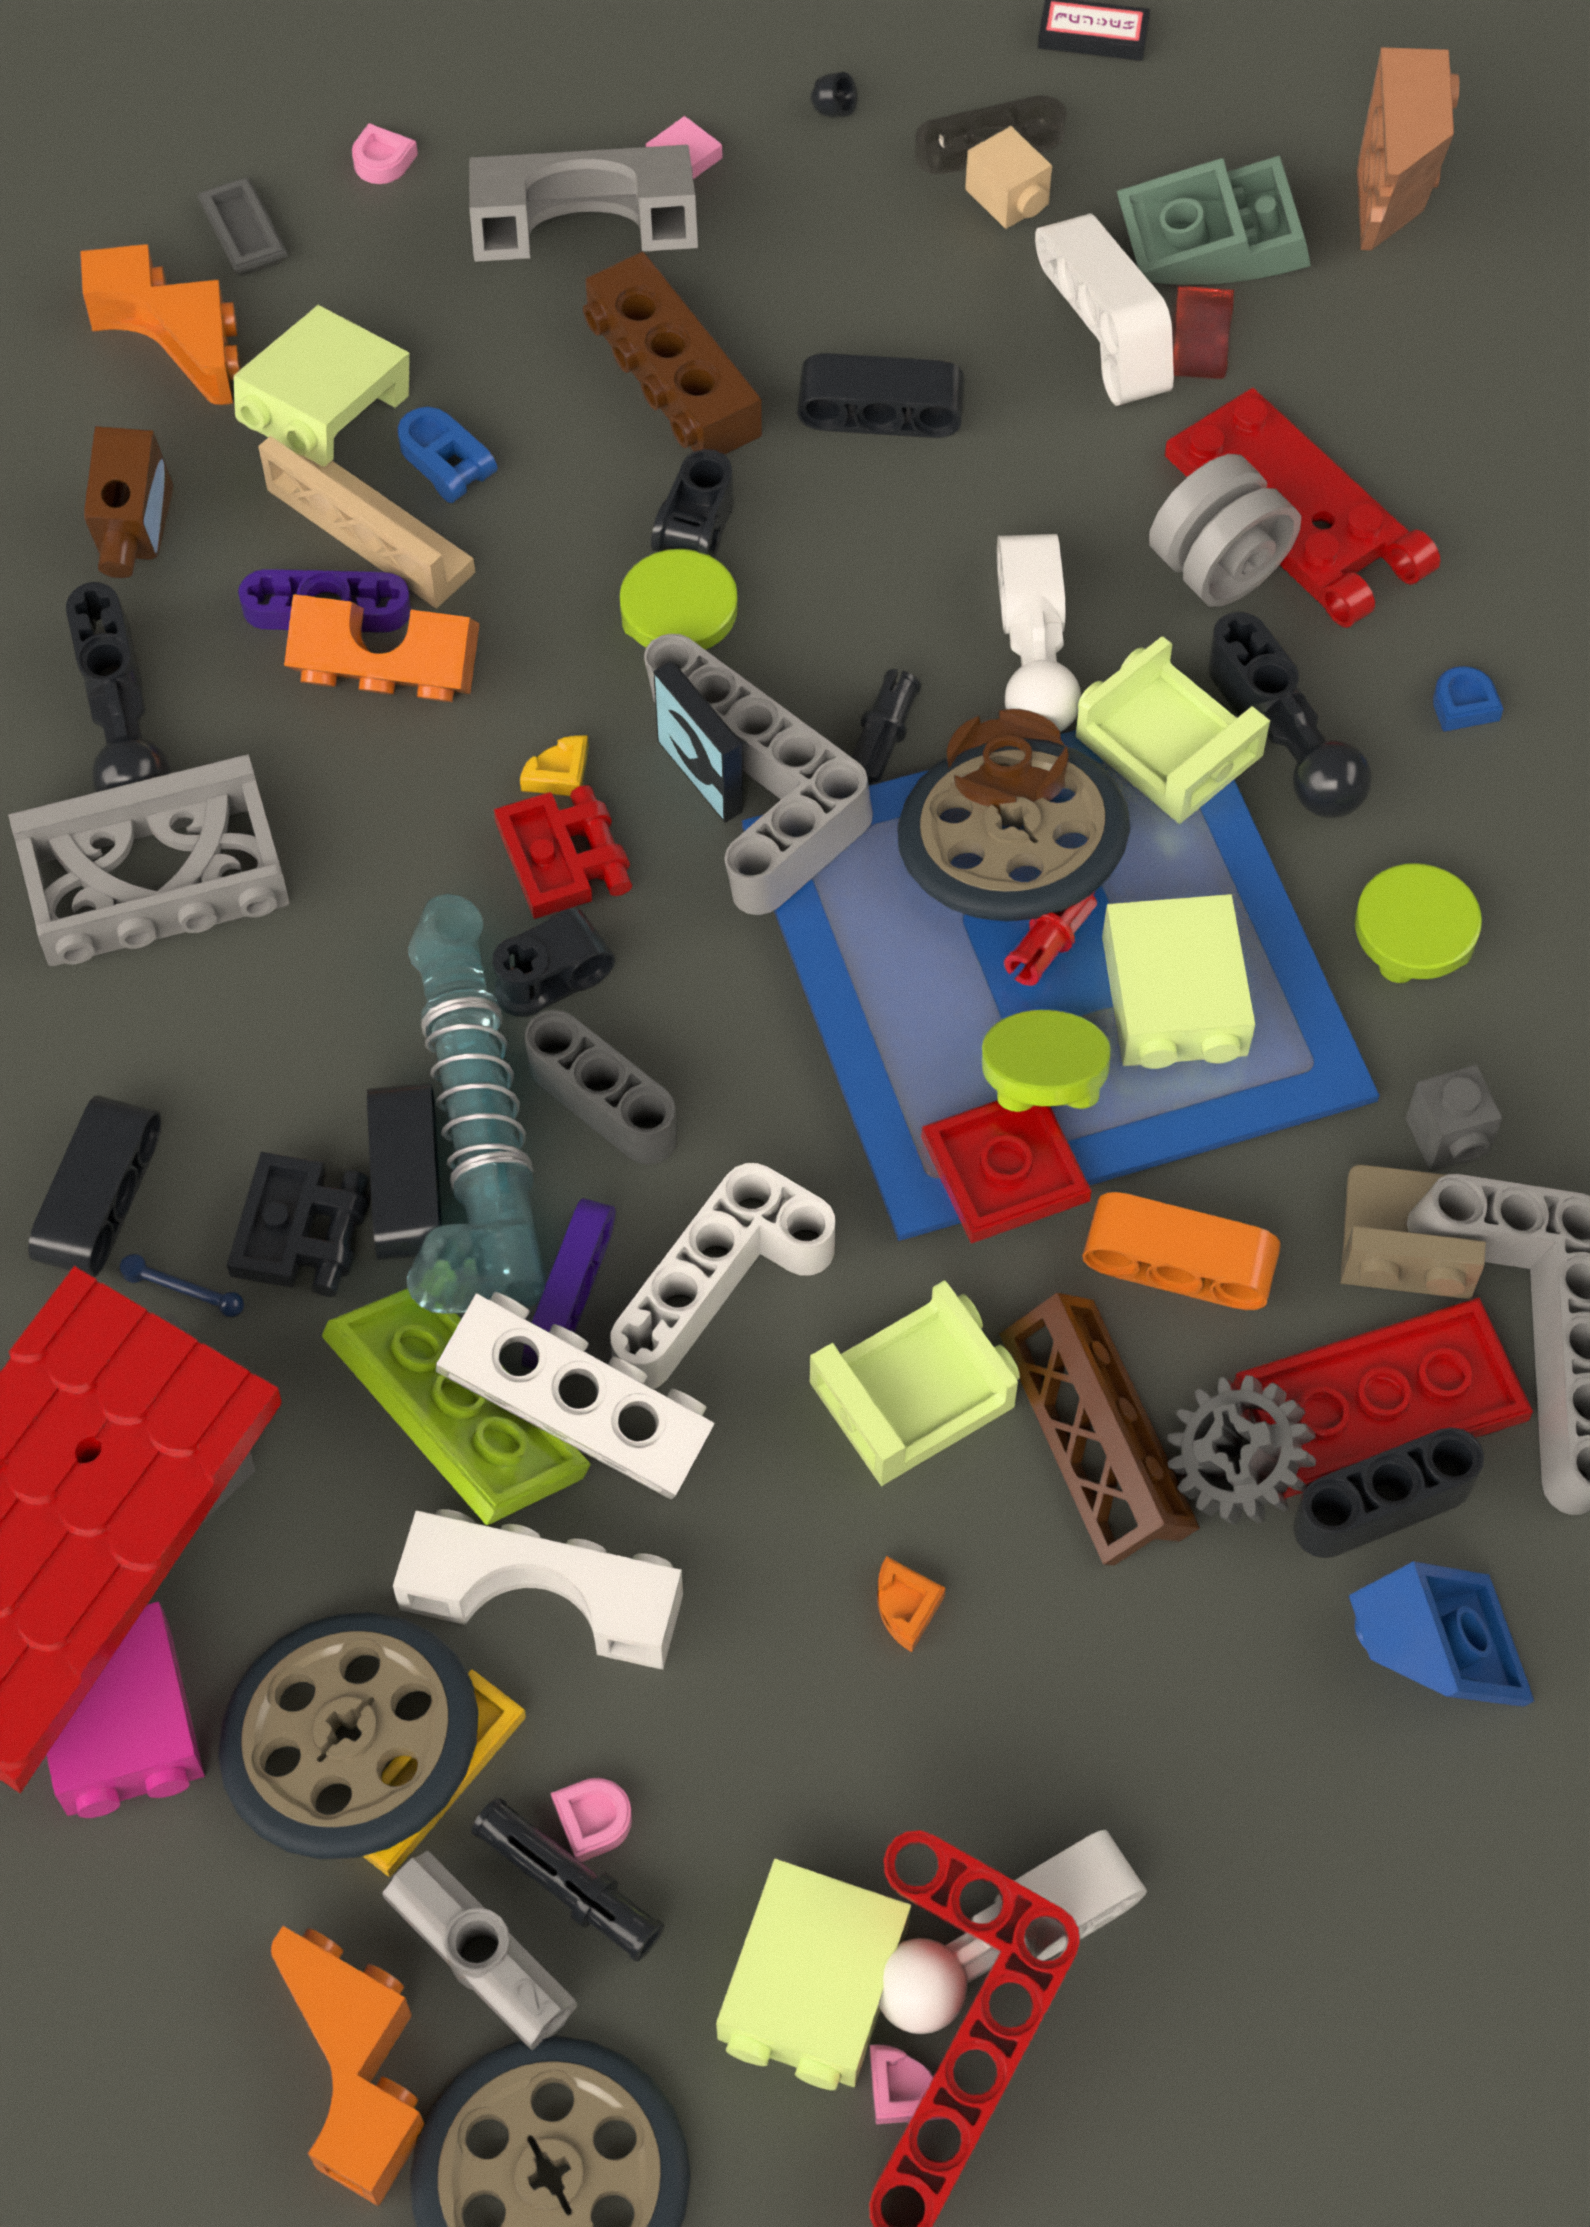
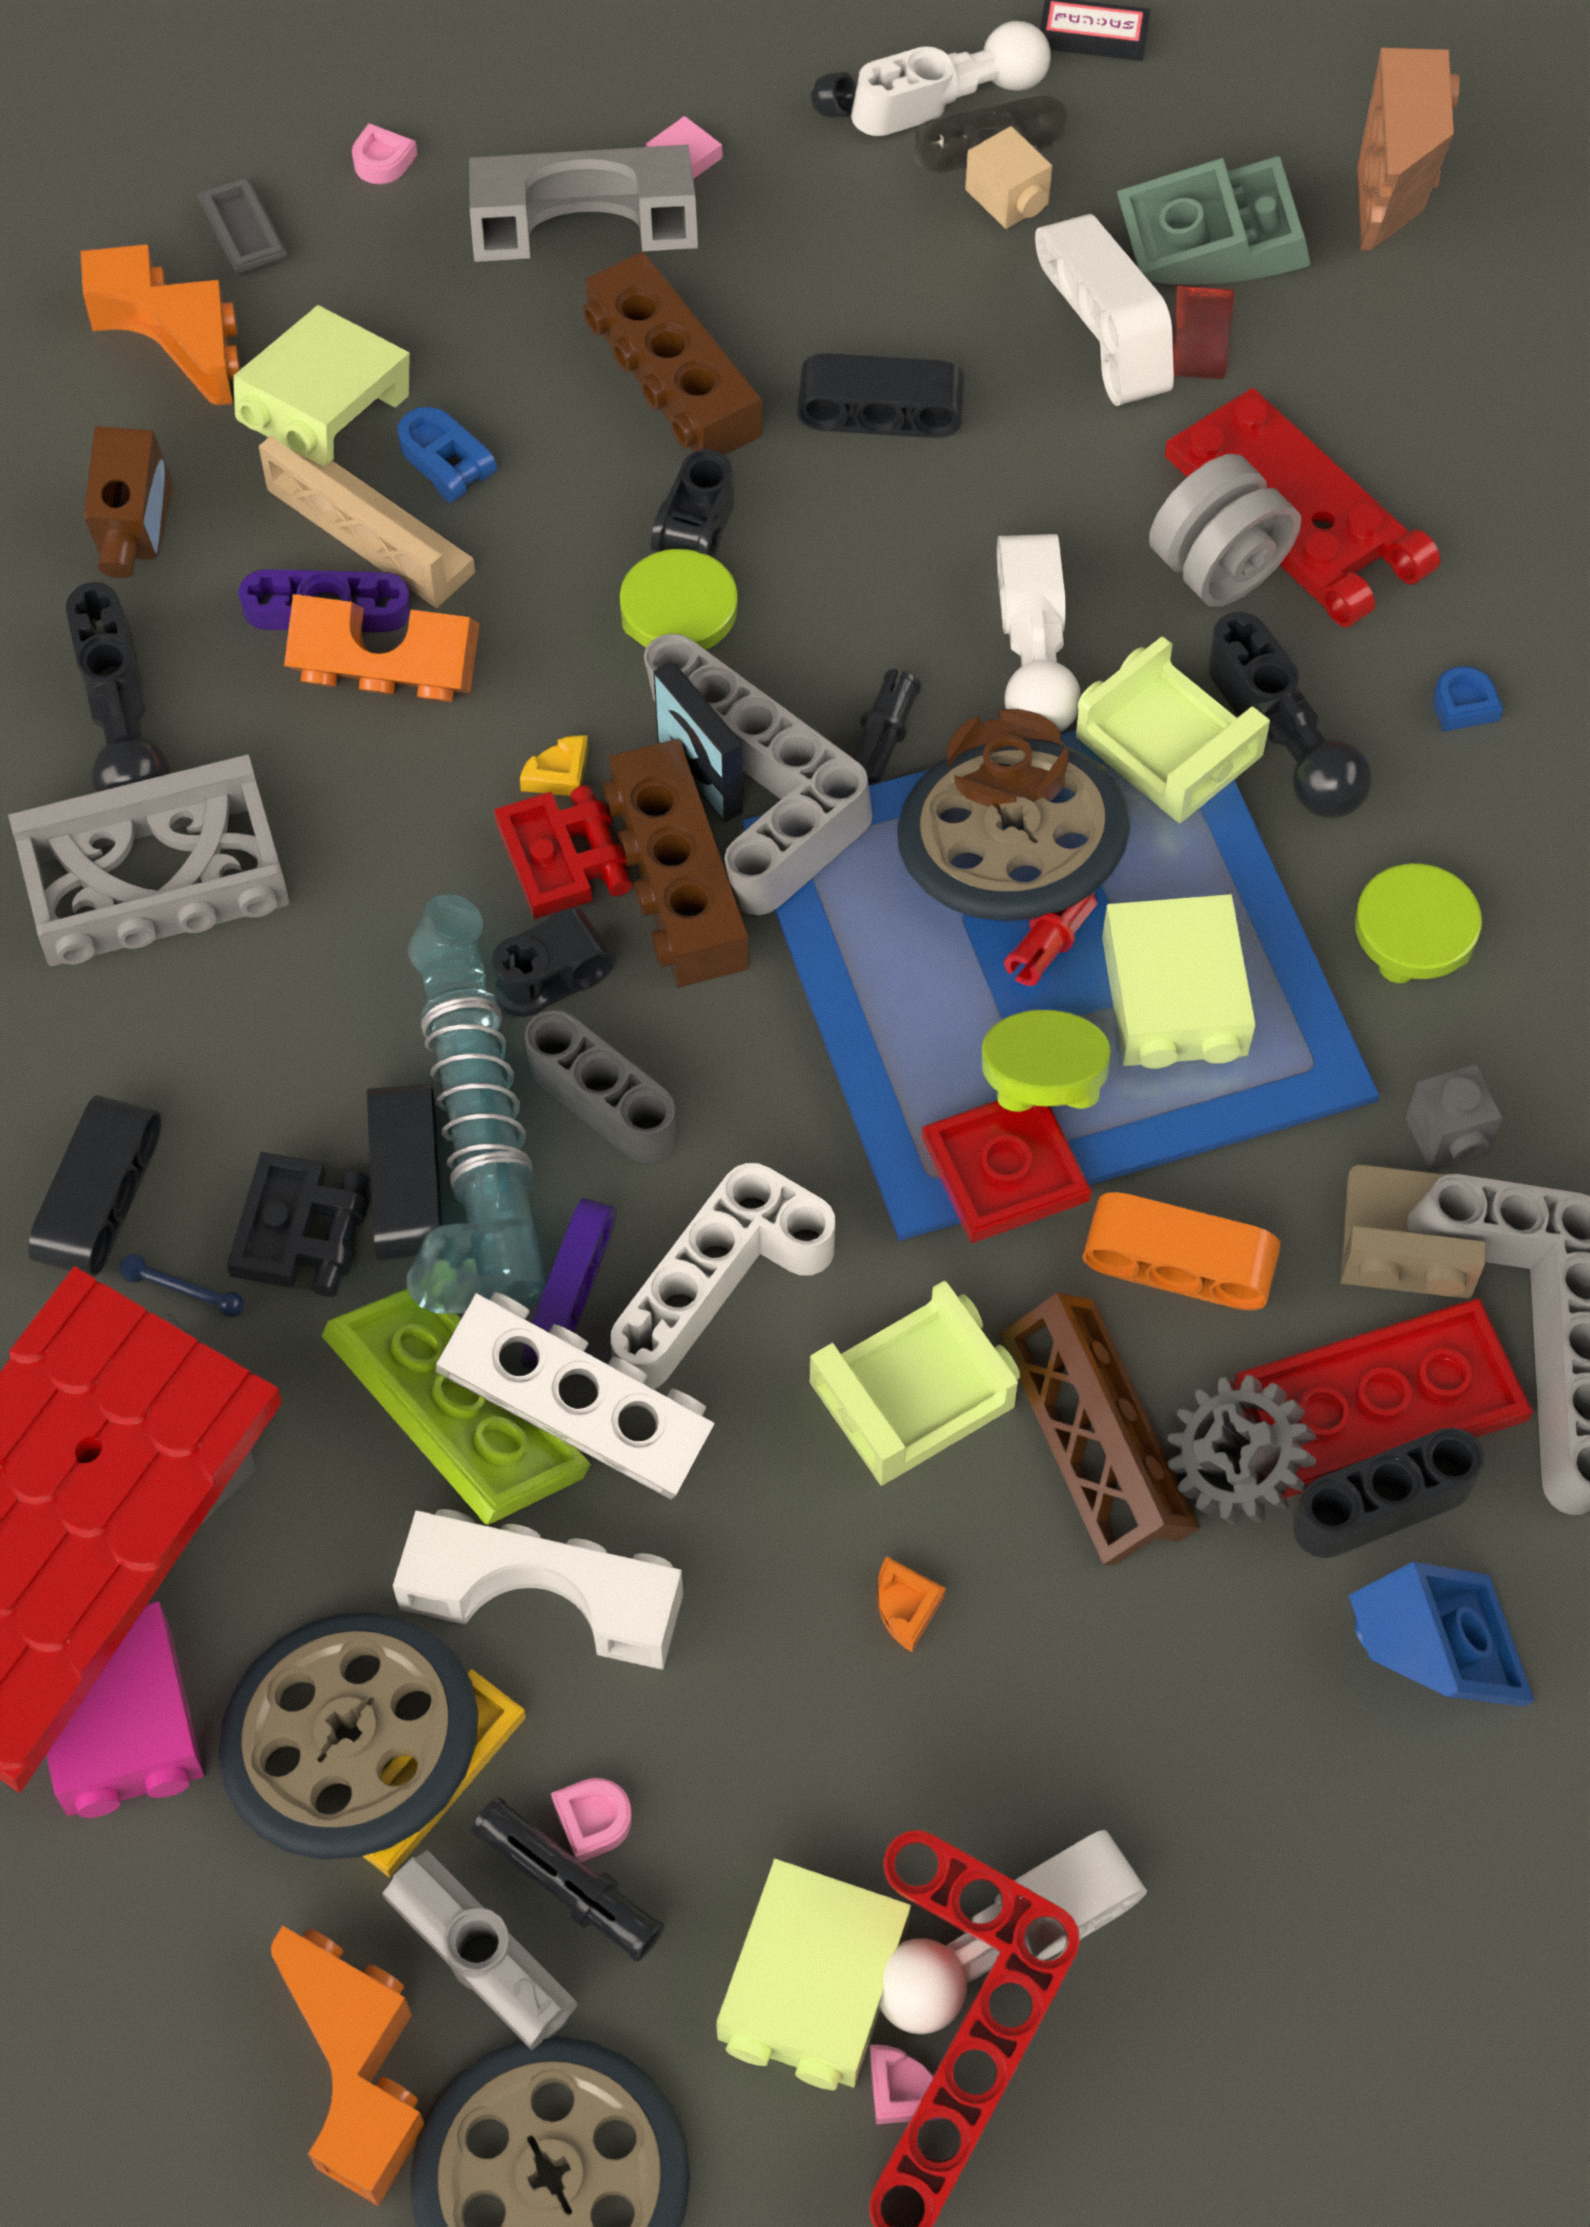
(661, 781): none -> reddish brown brick
(921, 81): none -> white beam

